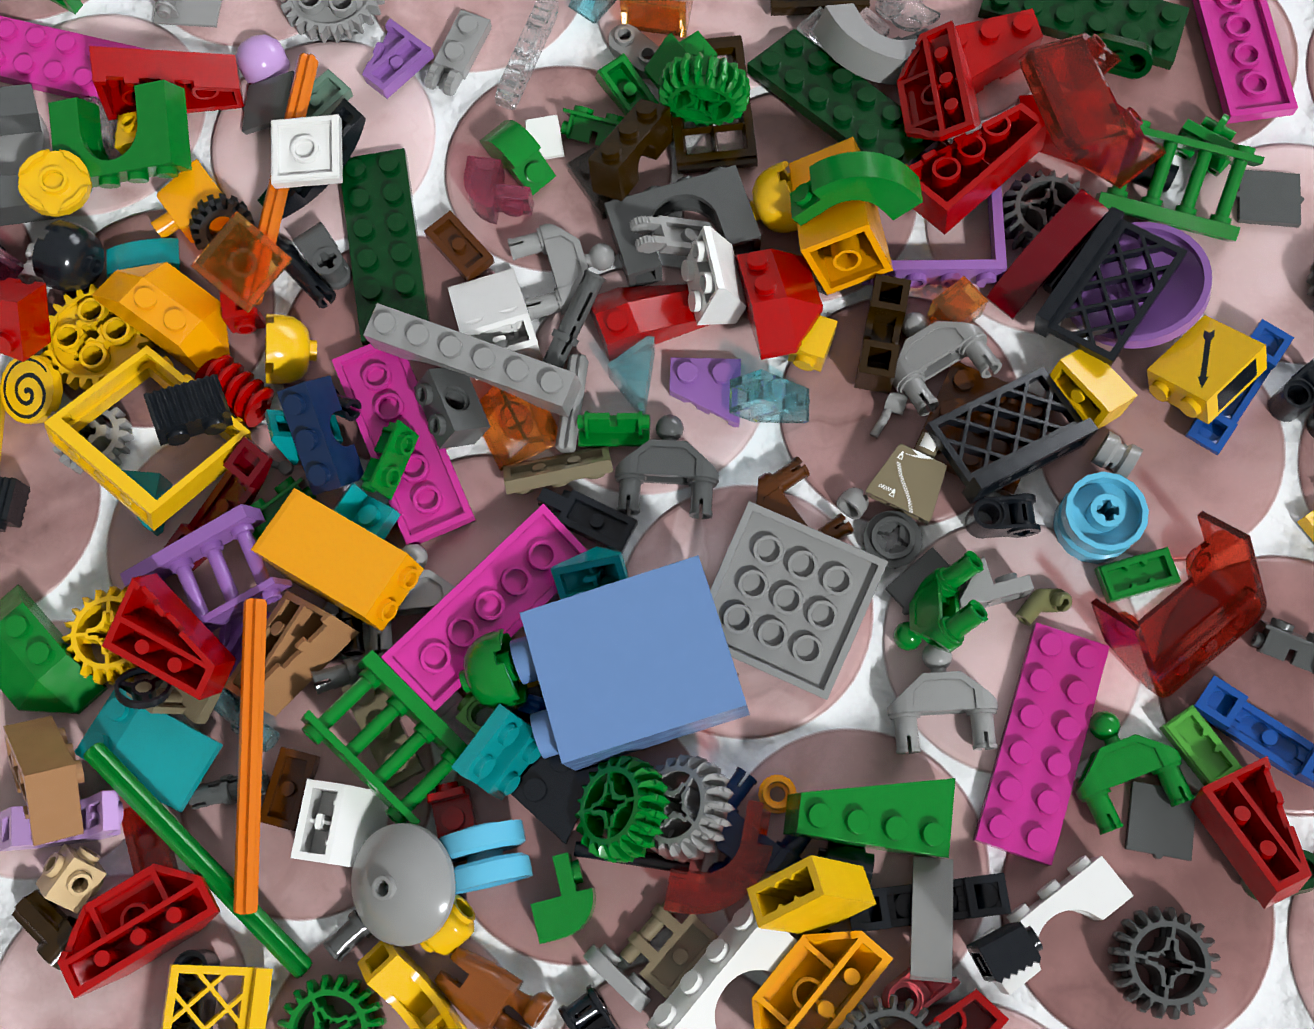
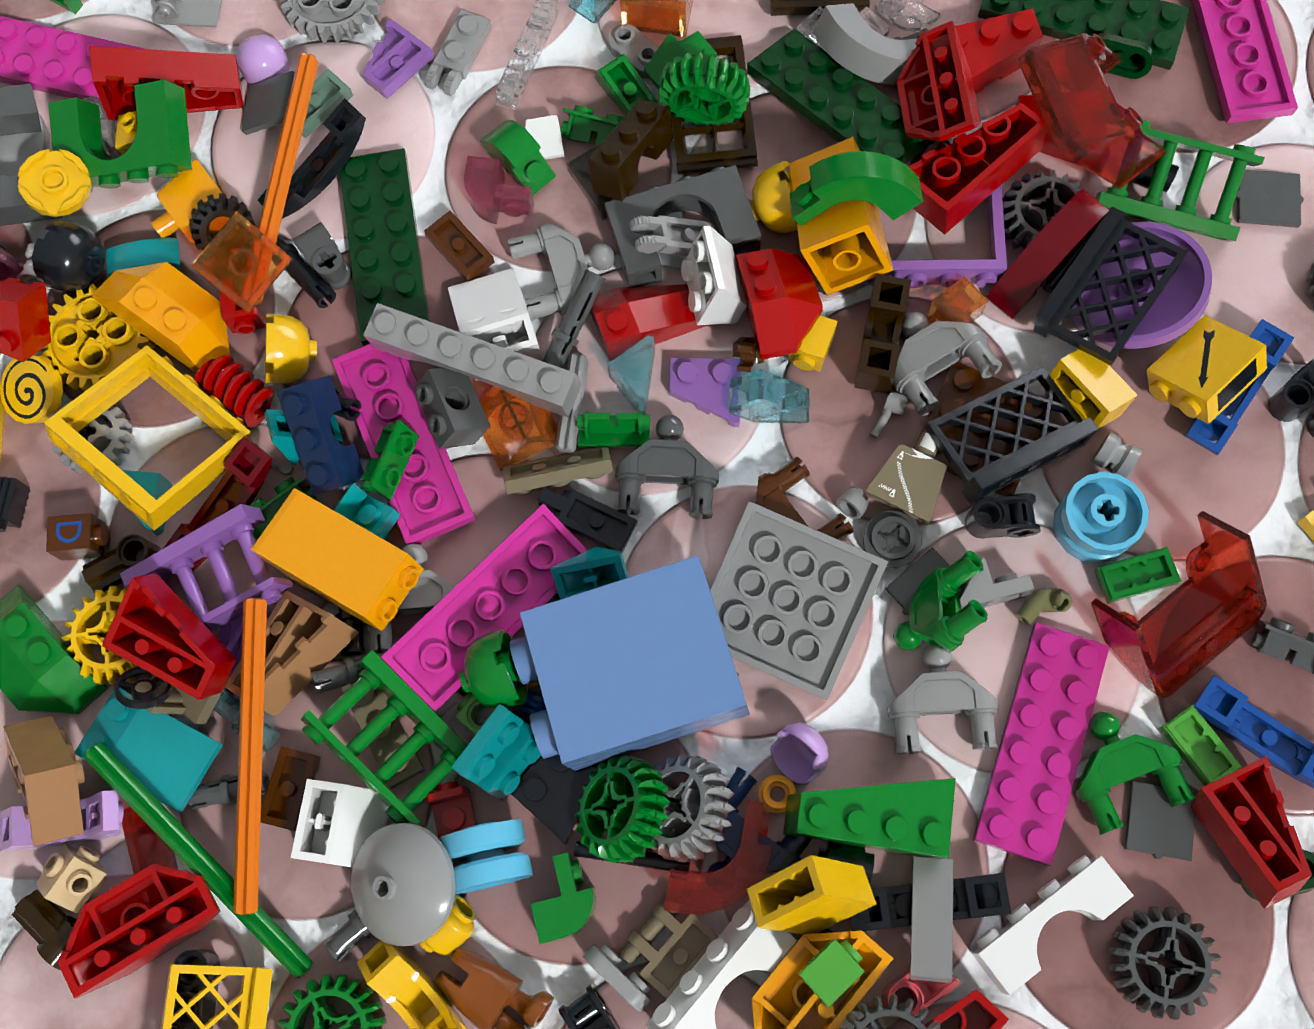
(76, 536): none -> reddish brown brick
(106, 569): none -> dark brown piece
(188, 410): black brick -> none
(306, 151): white plate -> none
(748, 352): none -> reddish brown plate
(800, 753): none -> lavender hair
(832, 970): none -> bright green brick
(1005, 951): black brick -> none
(1203, 133): green hips -> none

